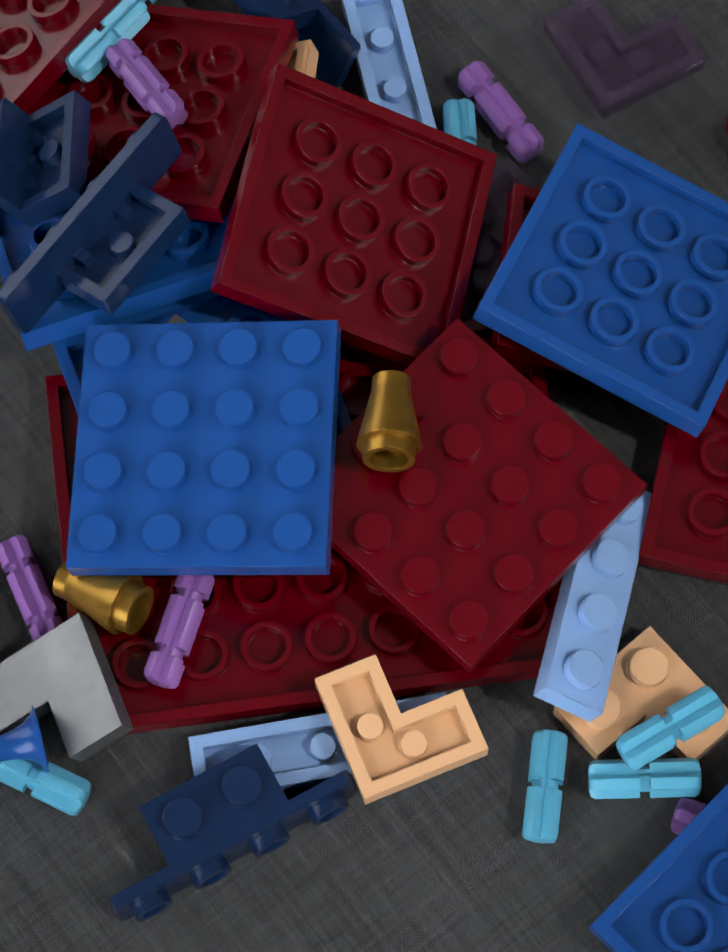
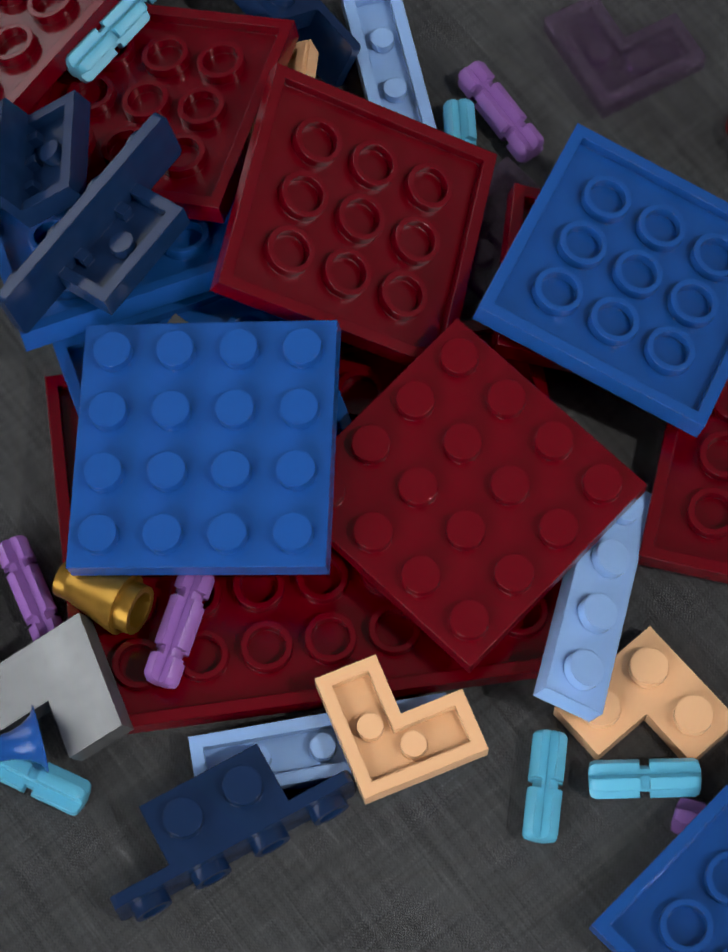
(145, 82): medium lavender axle -> none
(389, 427): pearl gold cone -> none
(660, 733): medium azure piece -> none

